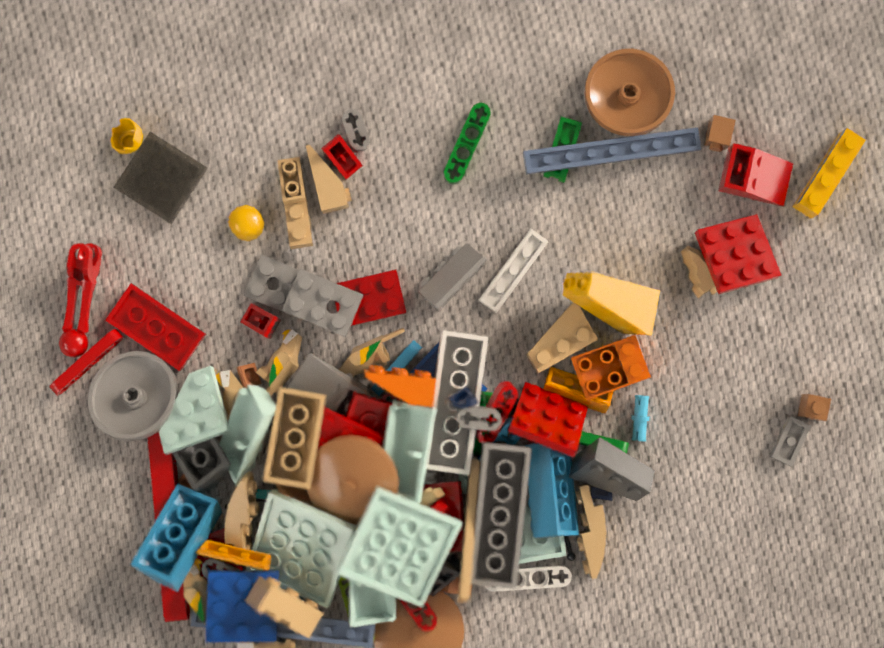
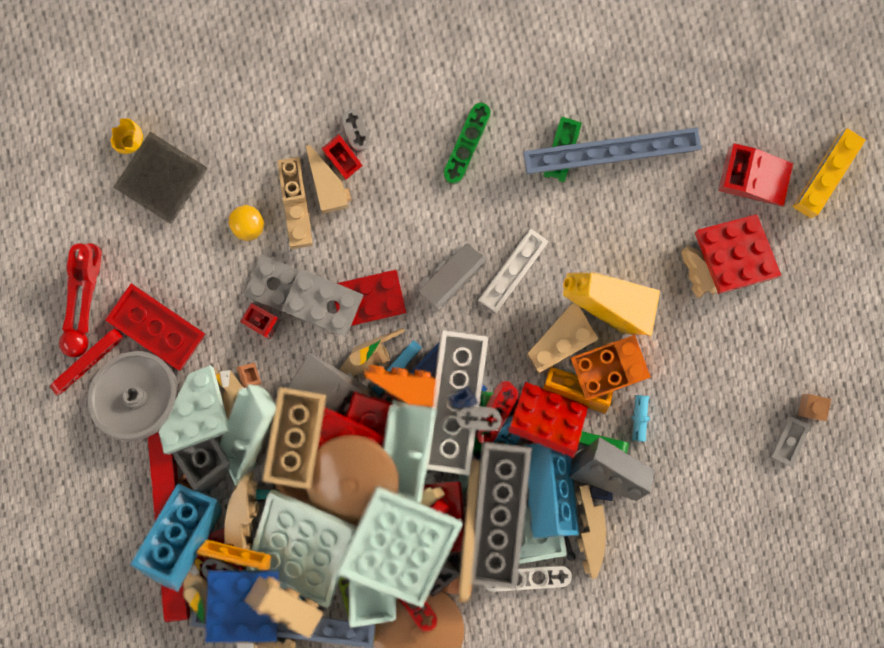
(282, 362): tan animal -> none
(629, 92): medium nougat dish -> none
(719, 133): medium nougat brick -> none

